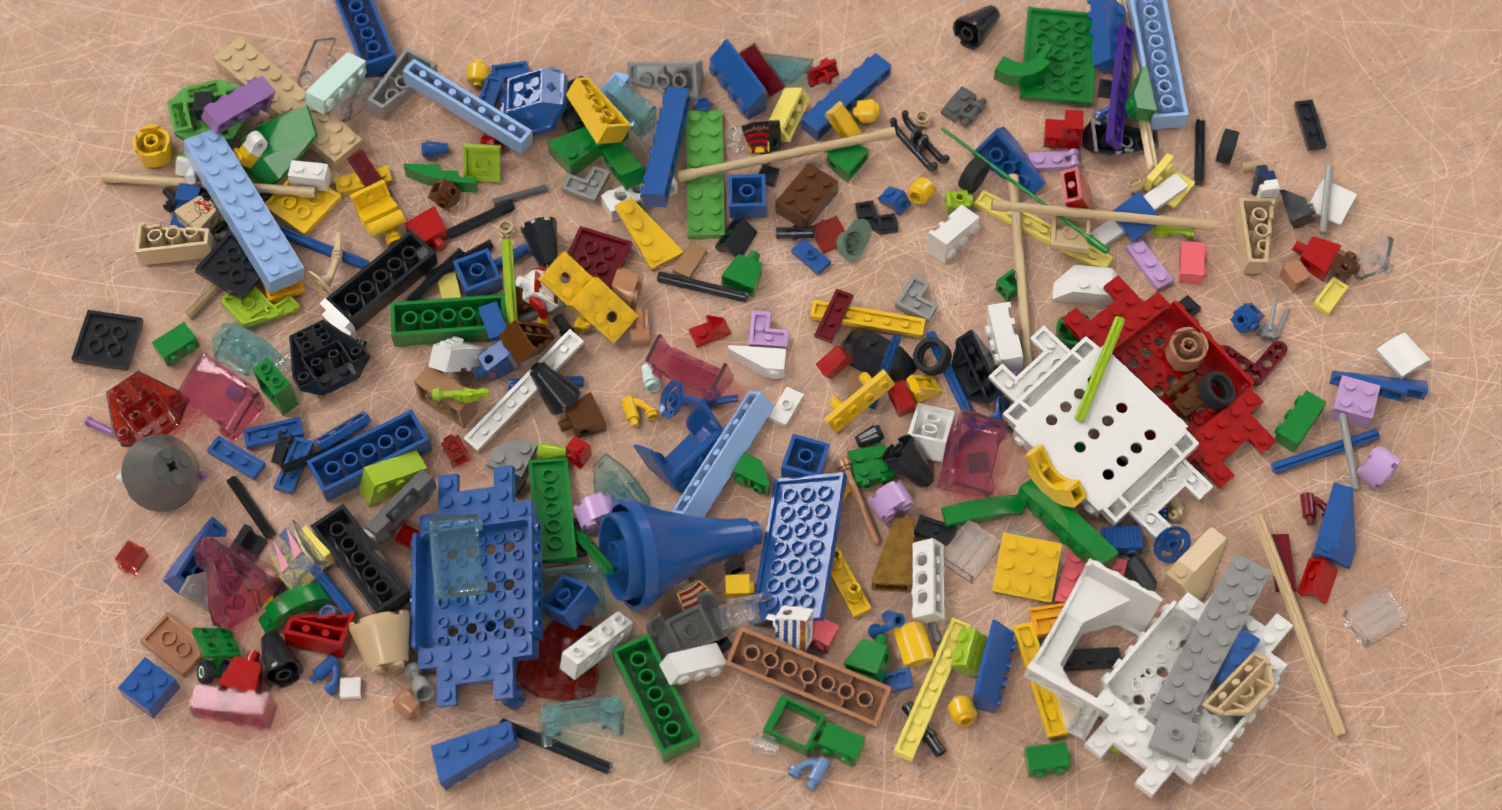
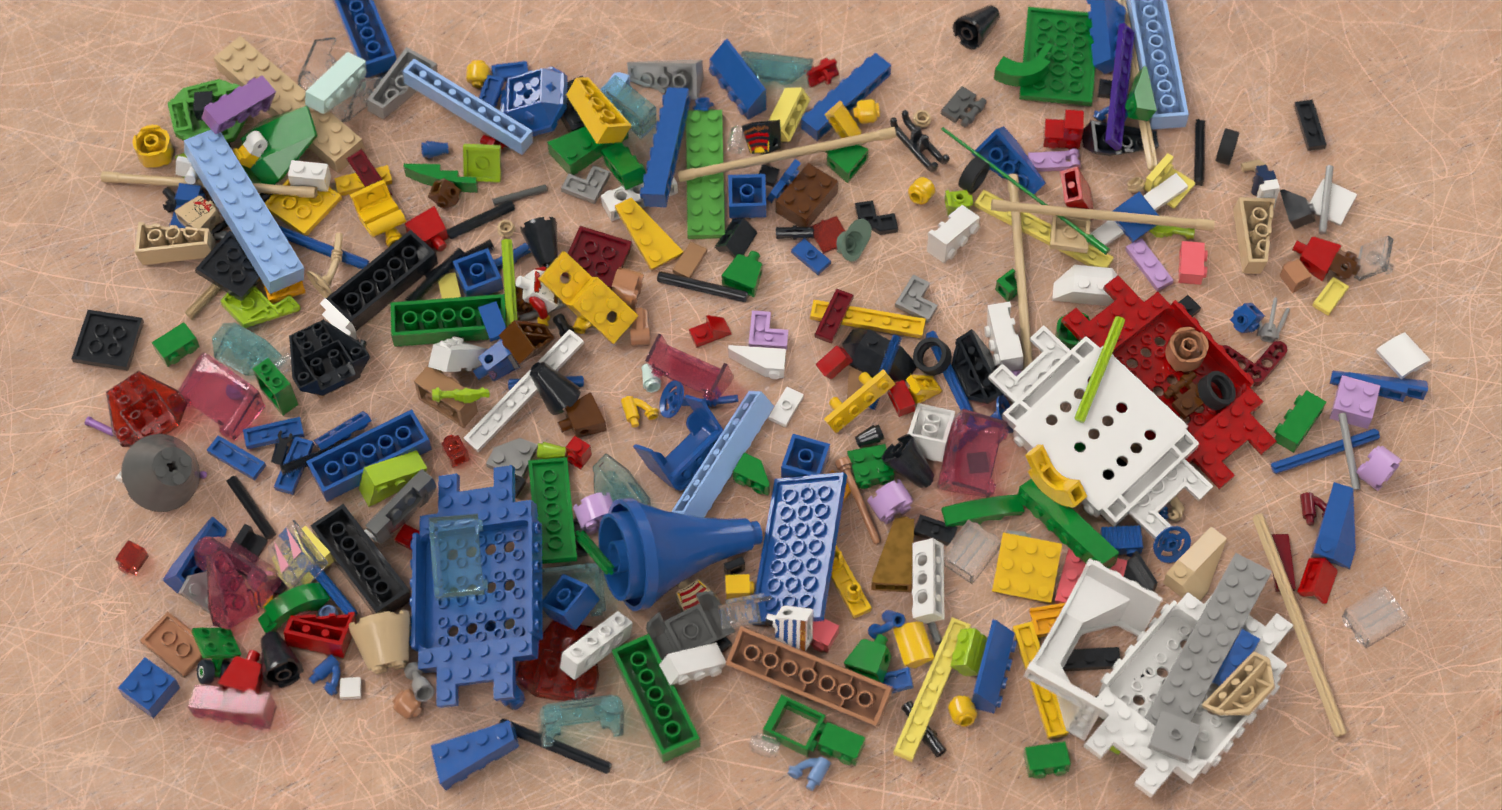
(762, 69): dark red tile -> none
(786, 179): none -> blue plate
(895, 198): blue bracket -> none

